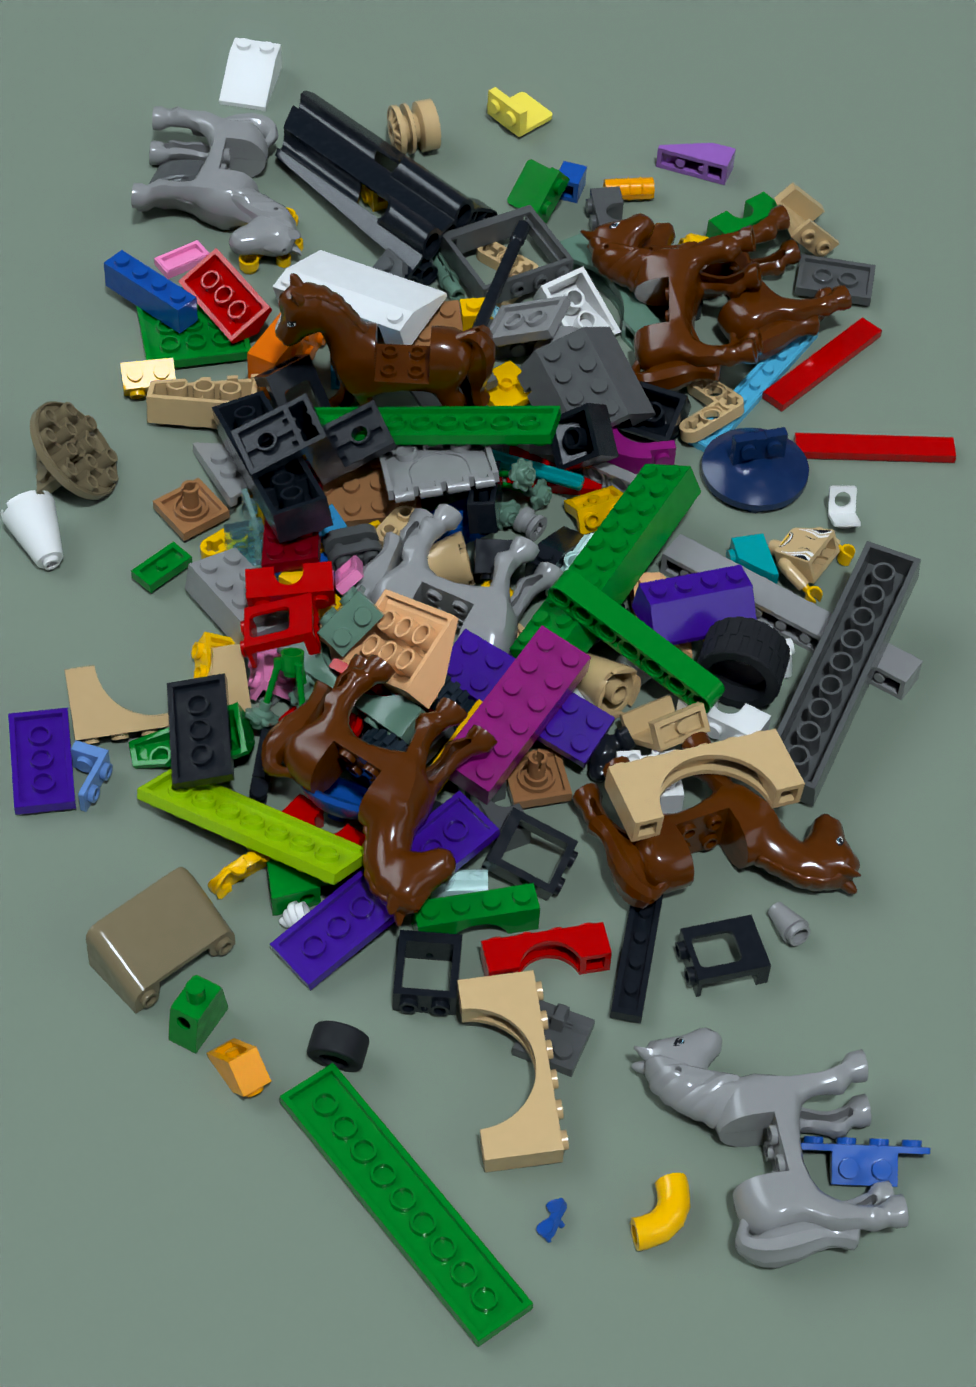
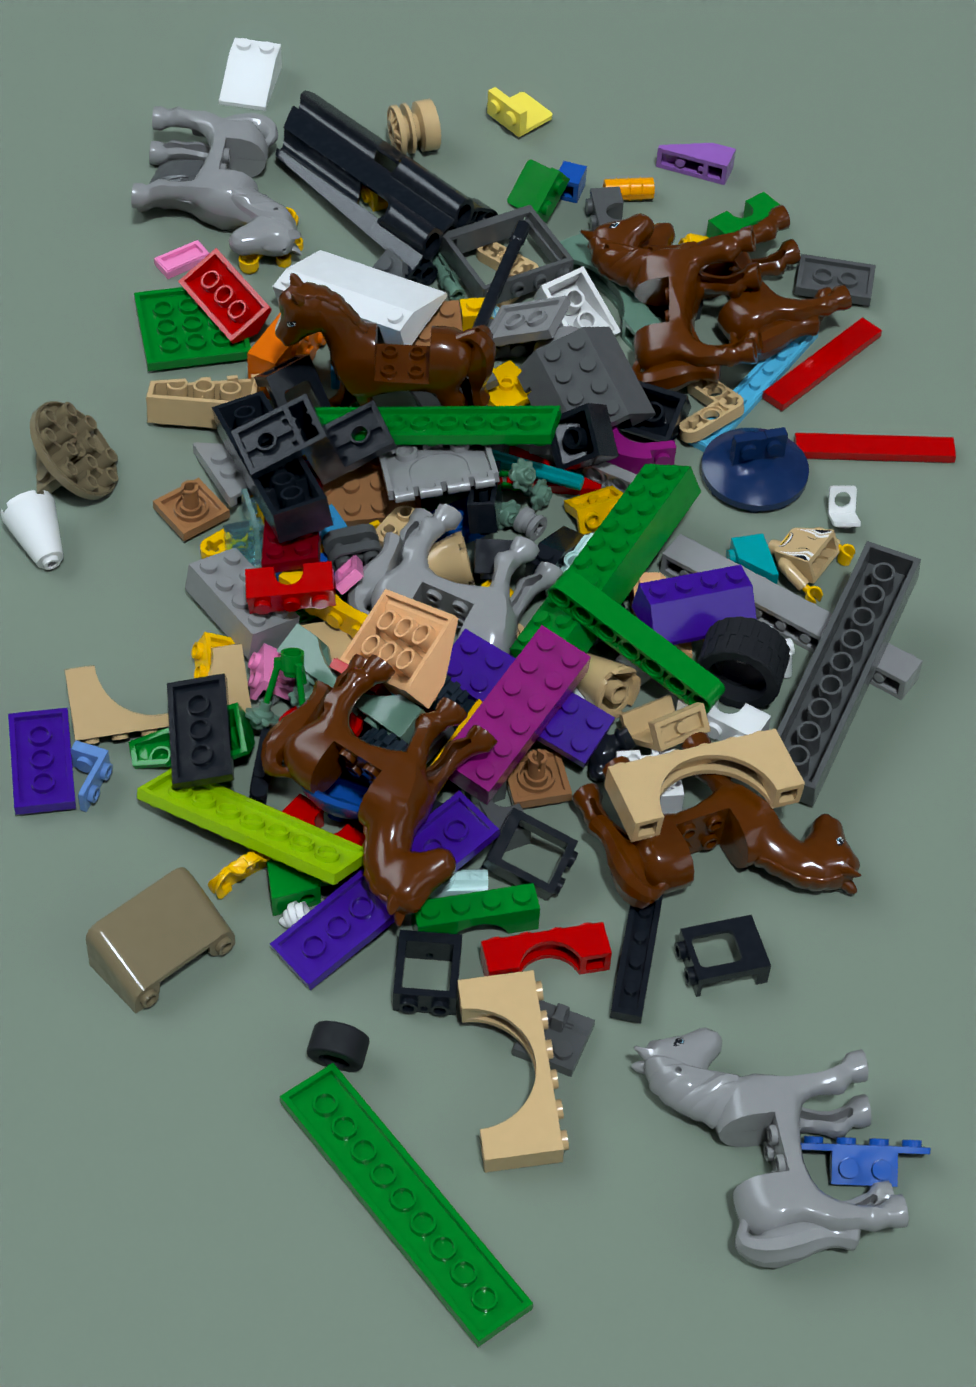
(138, 374): bracket -> none
(150, 291): blue brick -> none
(161, 567): green plate -> none
(200, 1009): green torso -> none
(240, 1067): light orange slope -> none
(302, 627): red window -> none
(350, 621): sand green bracket -> none
(549, 1226): blue piece -> none
(667, 1216): yellow cylinder -> none
(789, 924): light grey cone -> none
(802, 213): tan panel -> none

